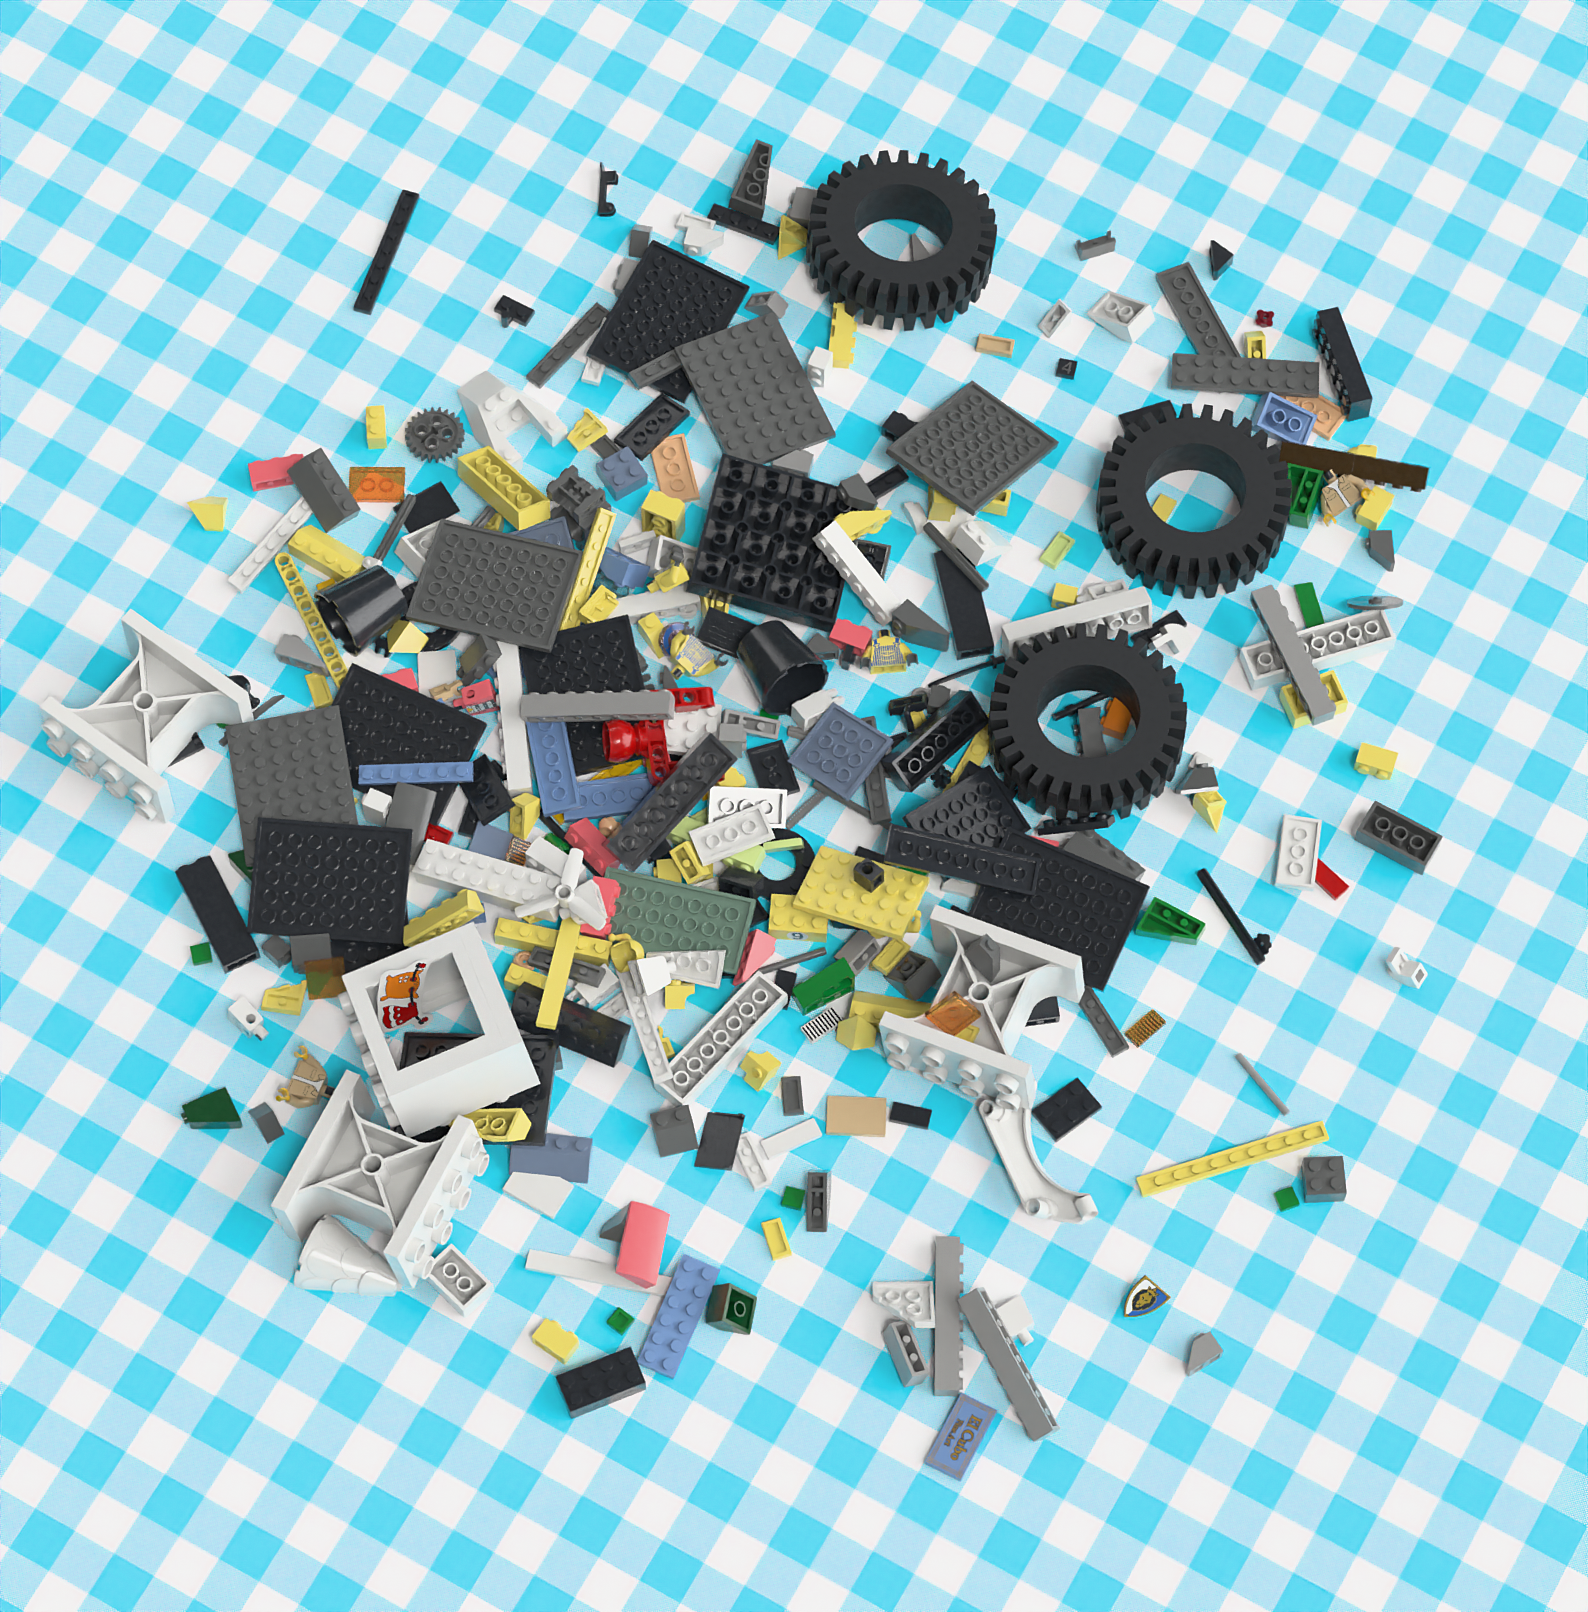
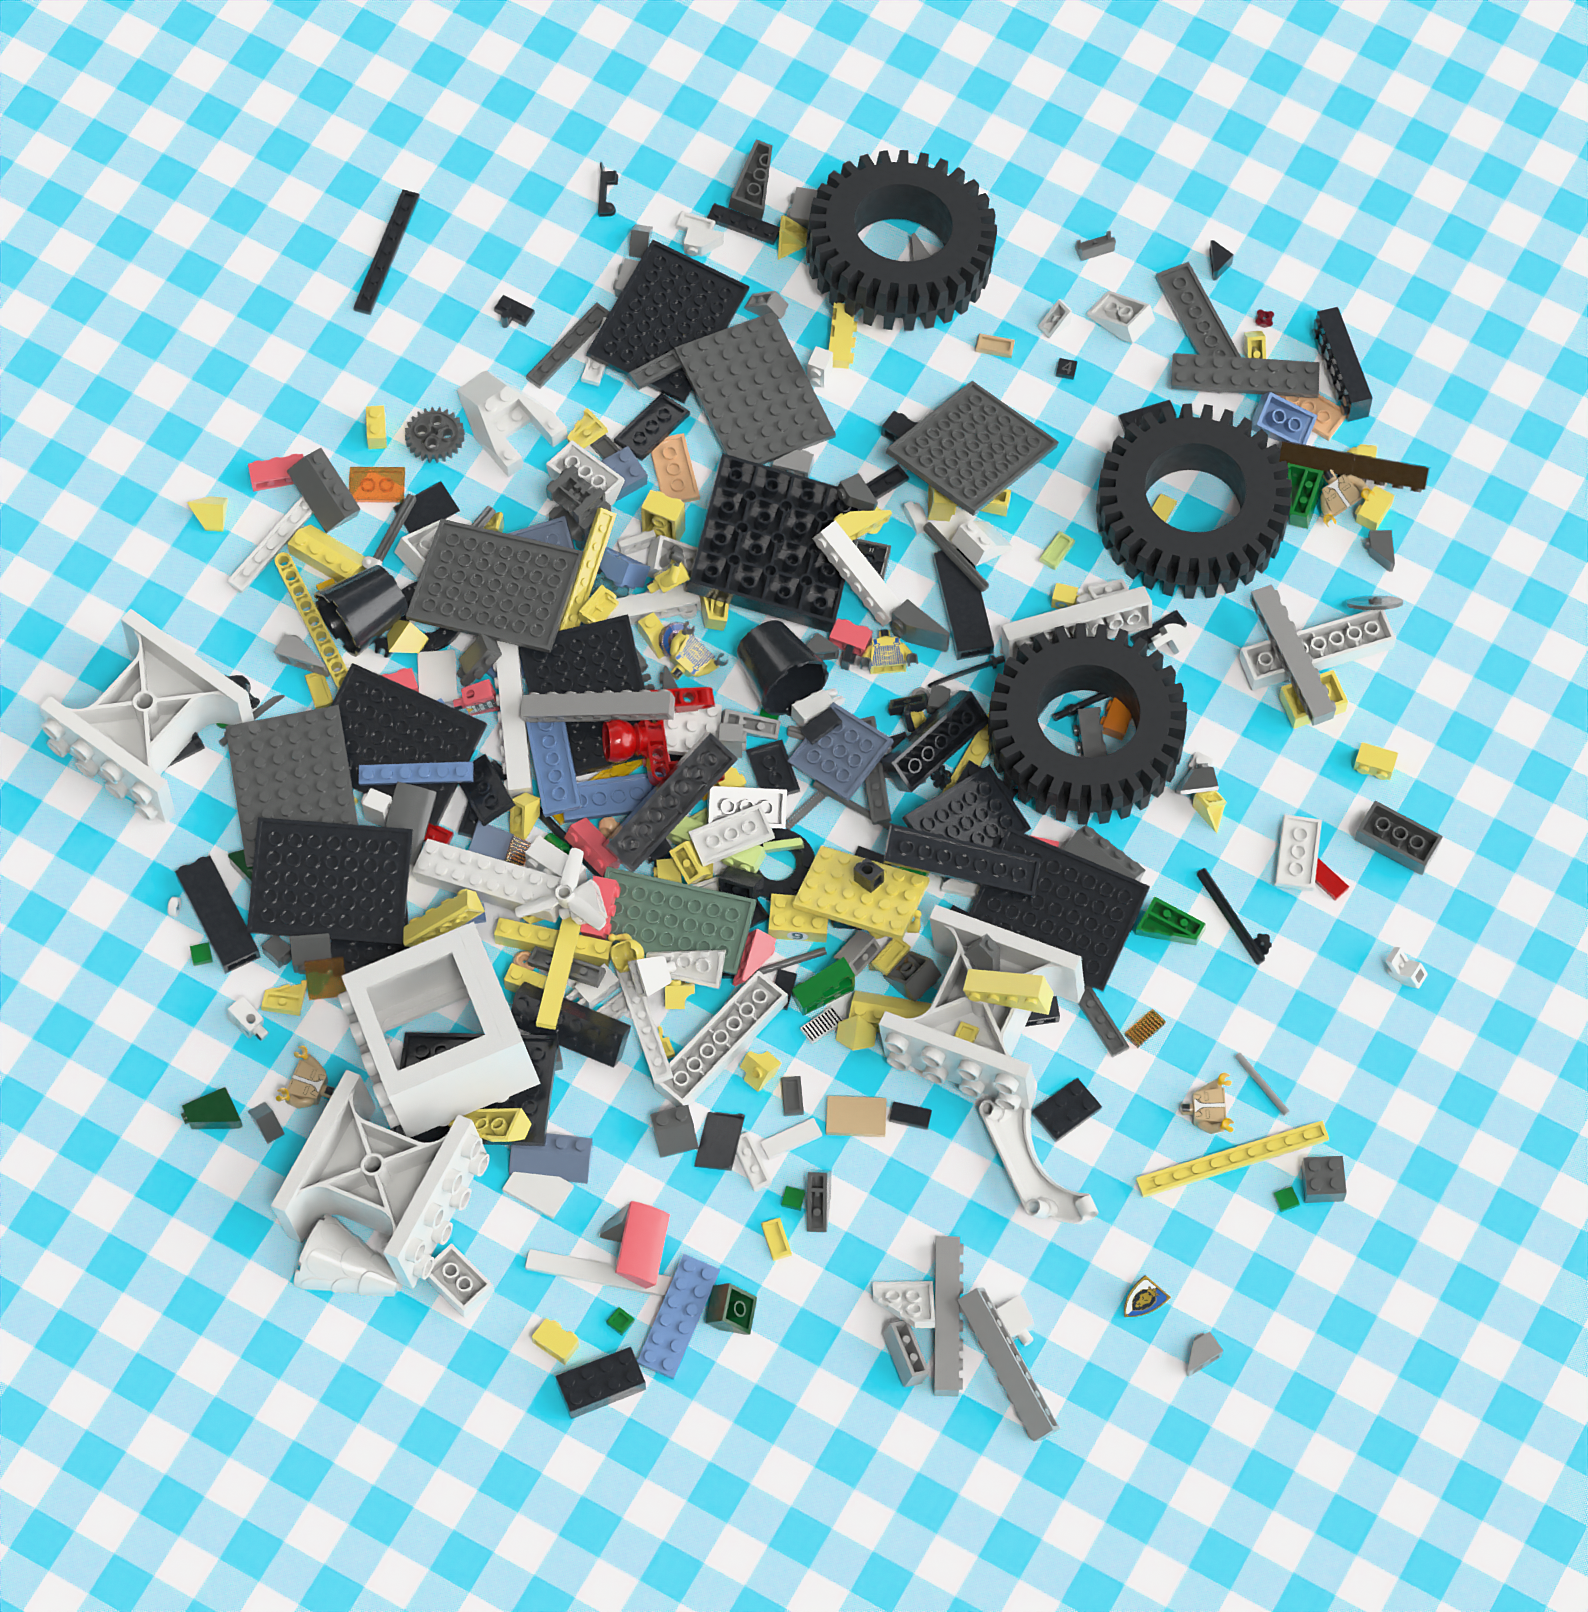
(174, 906): none -> white tile
(401, 997): sticker -> none
(446, 691): tan plate -> none
(503, 488): light yellow brick -> none
(588, 468): none -> white slope
(723, 631): black piece -> none
(821, 725): none -> black tile
(953, 1014): clear orange tile -> none
(961, 1437): medium blue tile -> none
(1009, 990): none -> light yellow wedge
(1073, 825): black plate -> none
(1209, 1107): none -> tan torso
(1308, 604): green tile -> none

